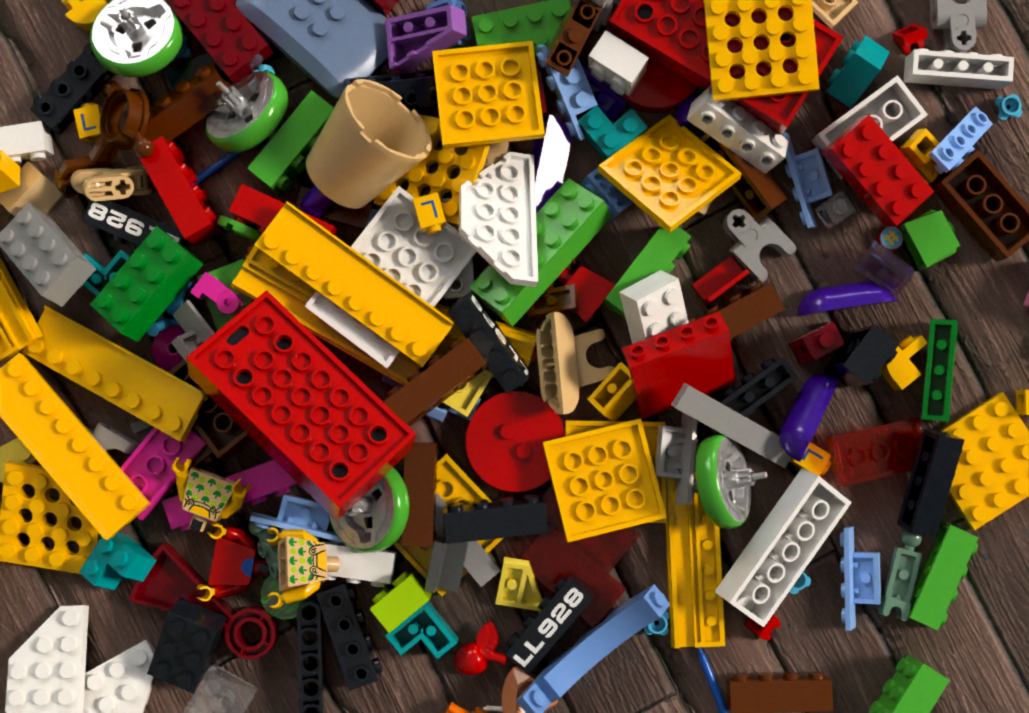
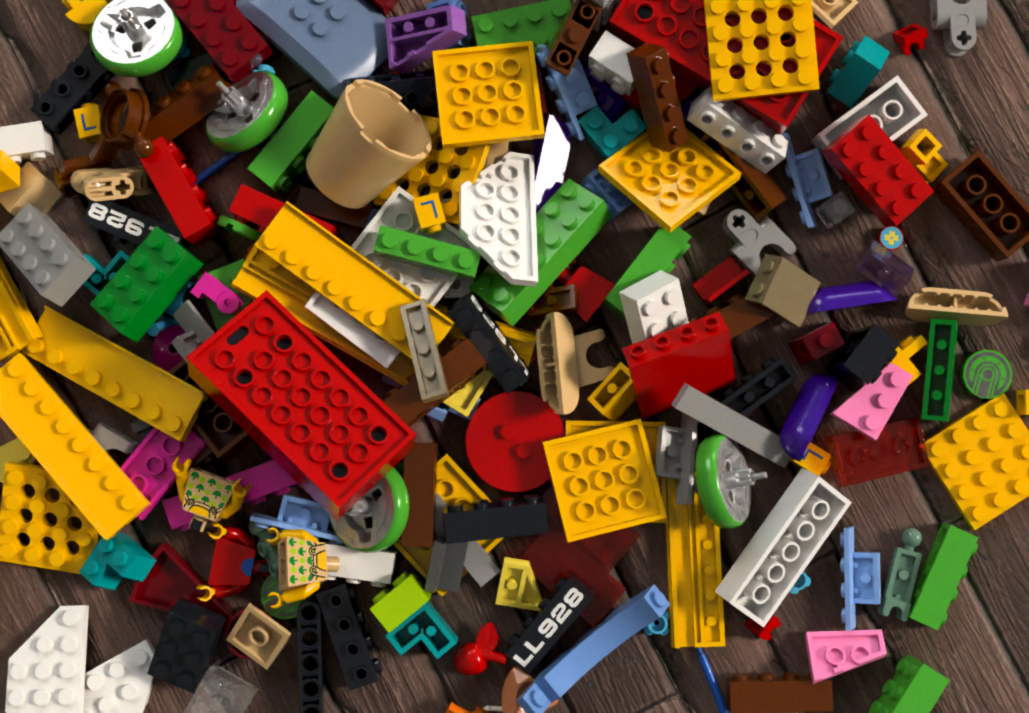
(258, 636): none -> tan slope
(315, 202): dark purple brick -> none
(424, 351): none -> dark tan plate
(426, 253): none -> bright green brick
(658, 96): none -> reddish brown brick
(783, 289): none -> dark tan panel
(842, 651): none -> bright pink wing
(874, 403): none -> bright pink wing
(929, 238): bright green torso -> none
(930, 482): black brick -> none
(958, 69): white brick -> none
(960, 141): light blue bracket -> none
(965, 306): none -> tan brick
(986, 374): none -> tile
(1015, 107): medium azure plate -> none

